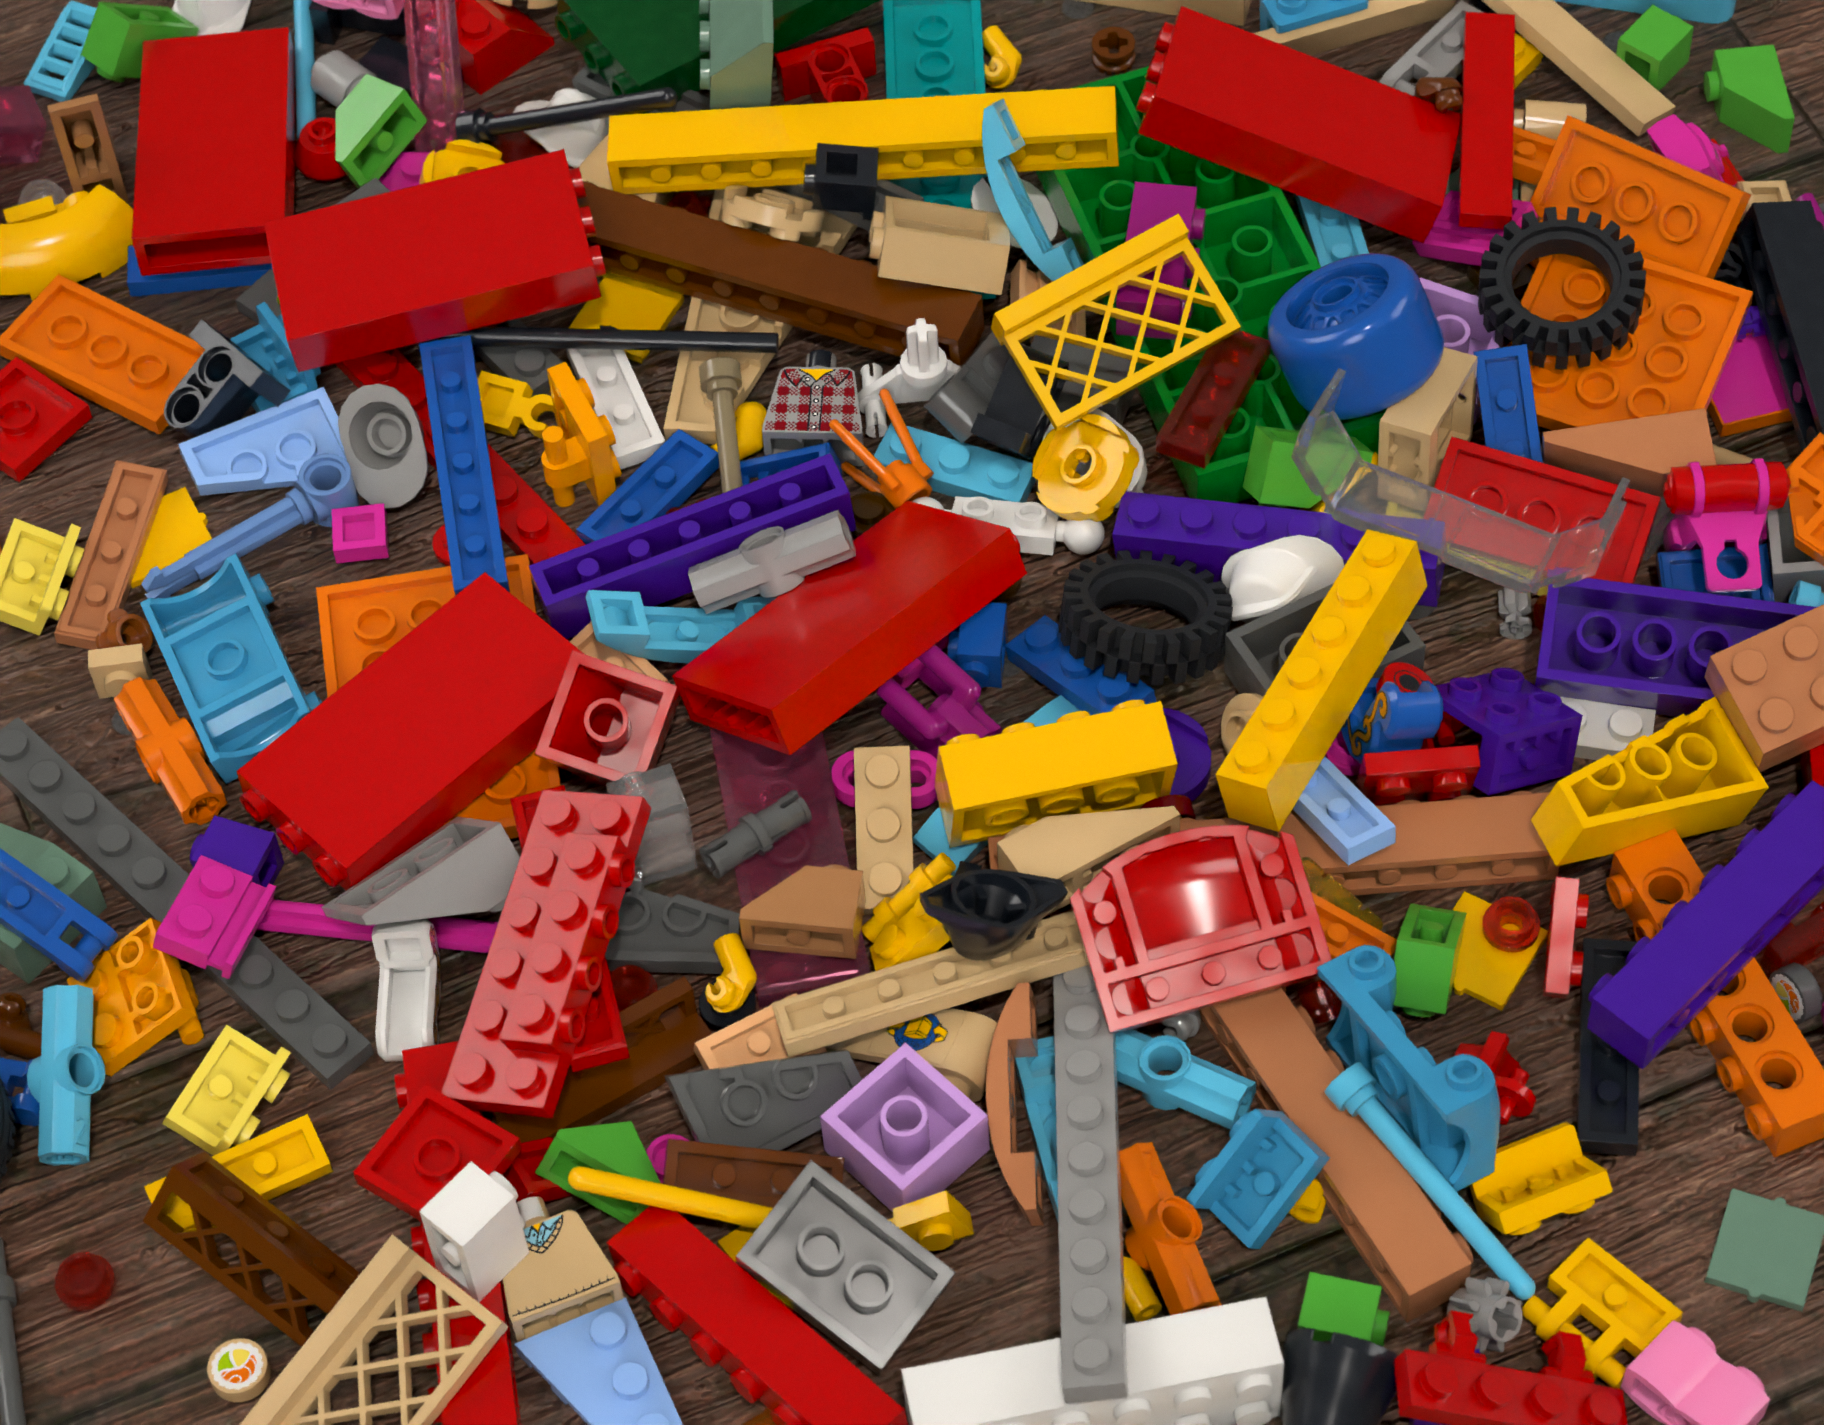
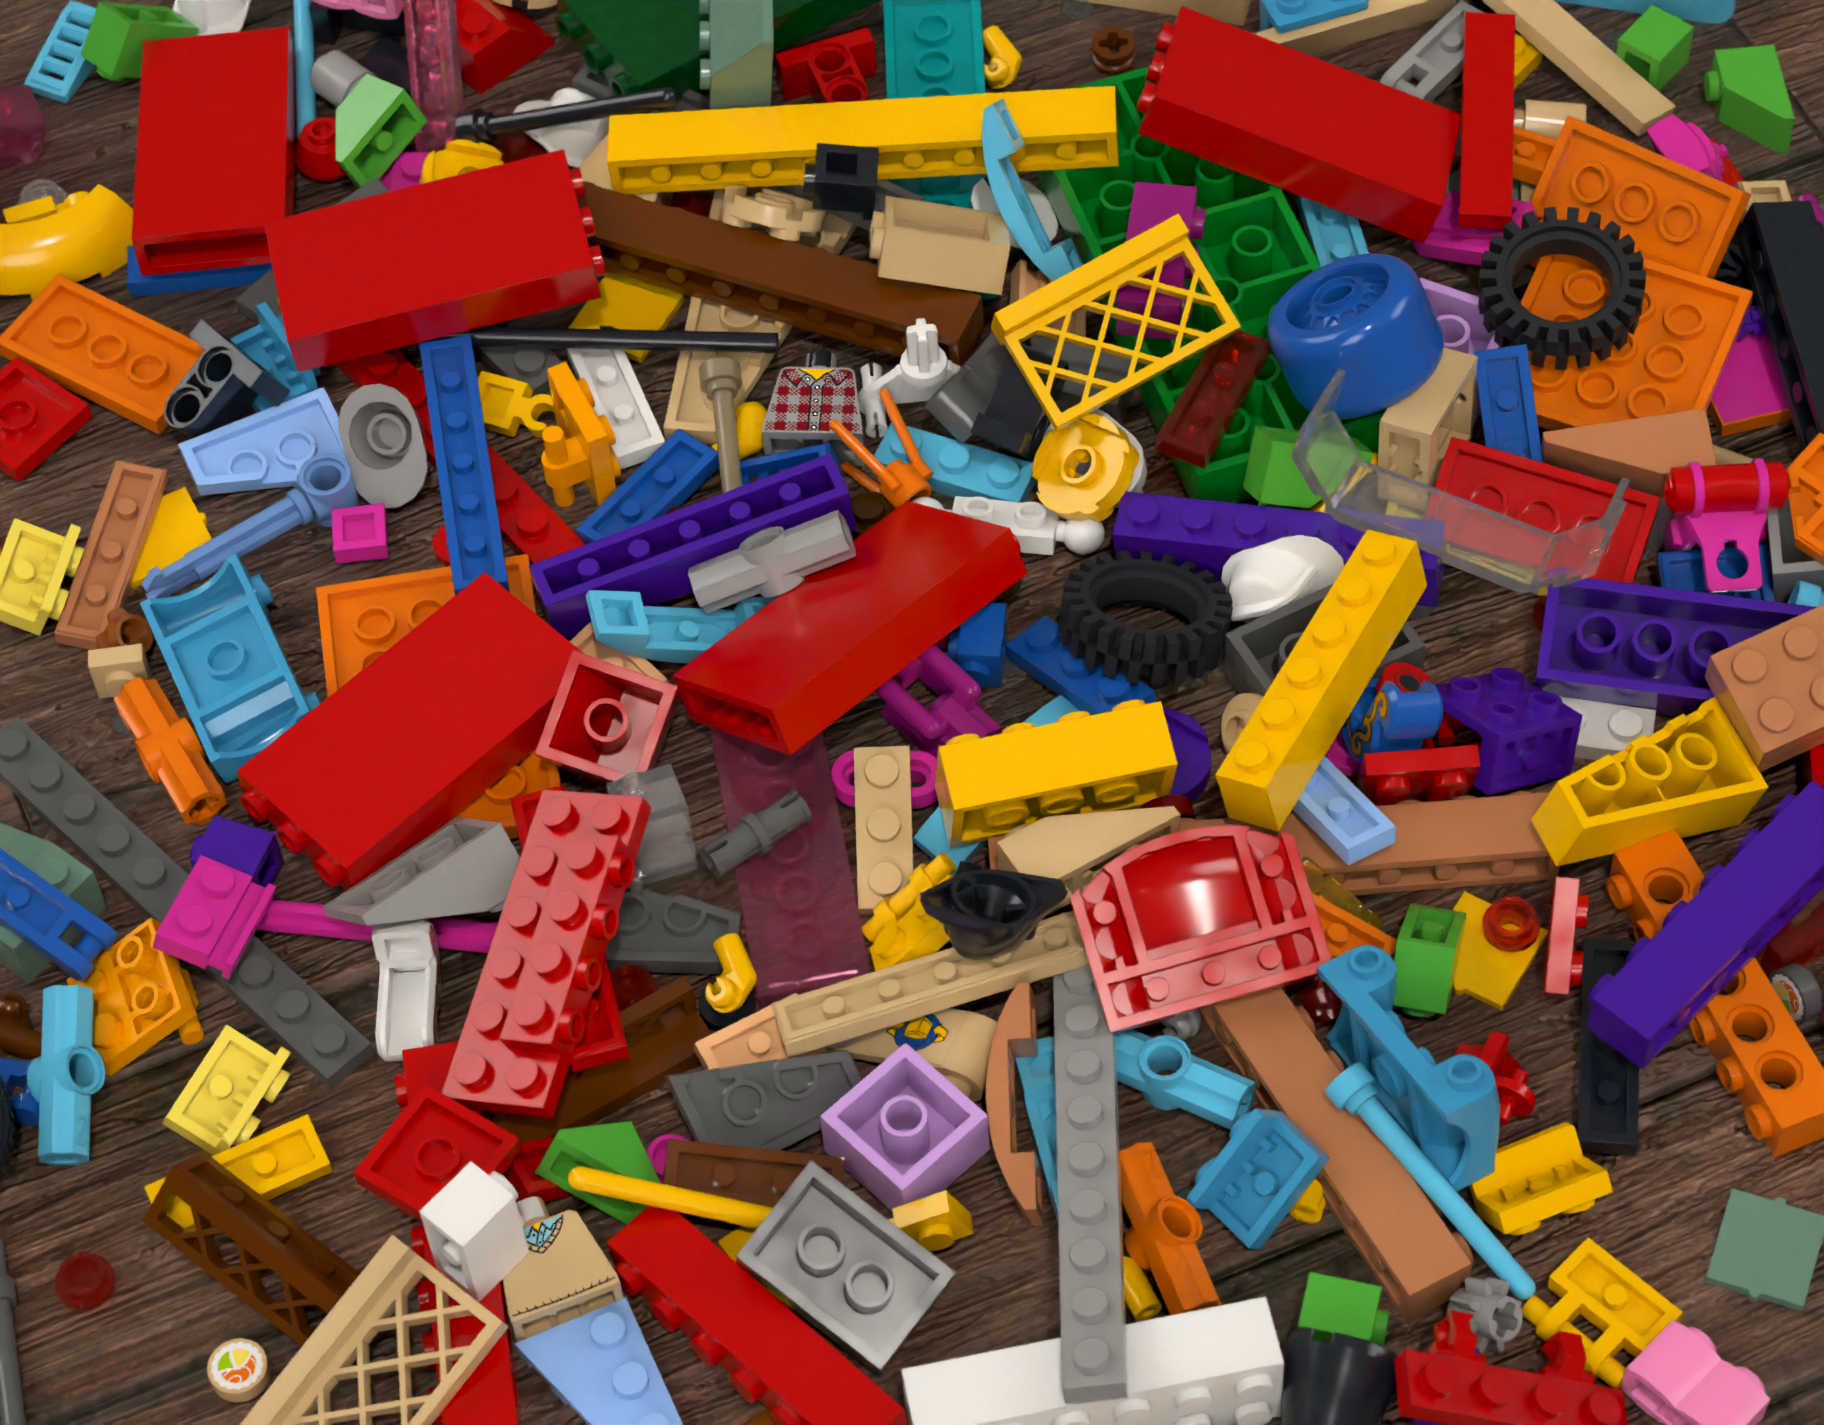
(87, 145): medium nougat slope -> none
(808, 913): medium nougat slope -> none
(1440, 91): reddish brown arm -> none
(1513, 608): light grey piece -> none

